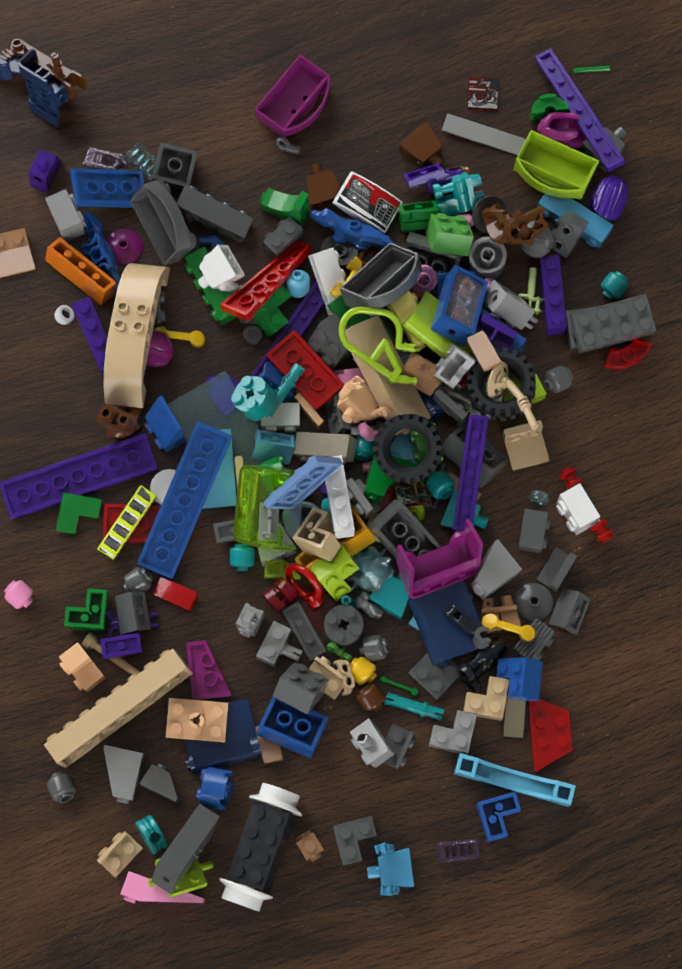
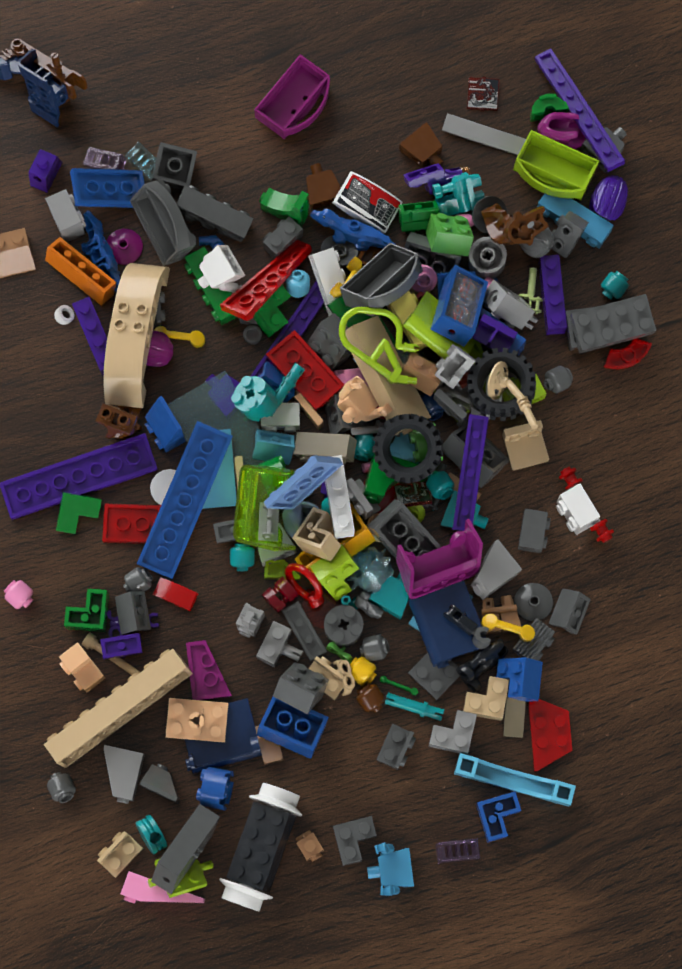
(127, 522): tile -> none
(286, 146): dark grey arm -> none
(367, 432): bright pink arm -> none
(371, 743): light grey brick -> none
(483, 351): slope -> none
(538, 497): clear light blue tile -> none
(556, 569): dark grey panel -> none
(591, 69): green piece -> none

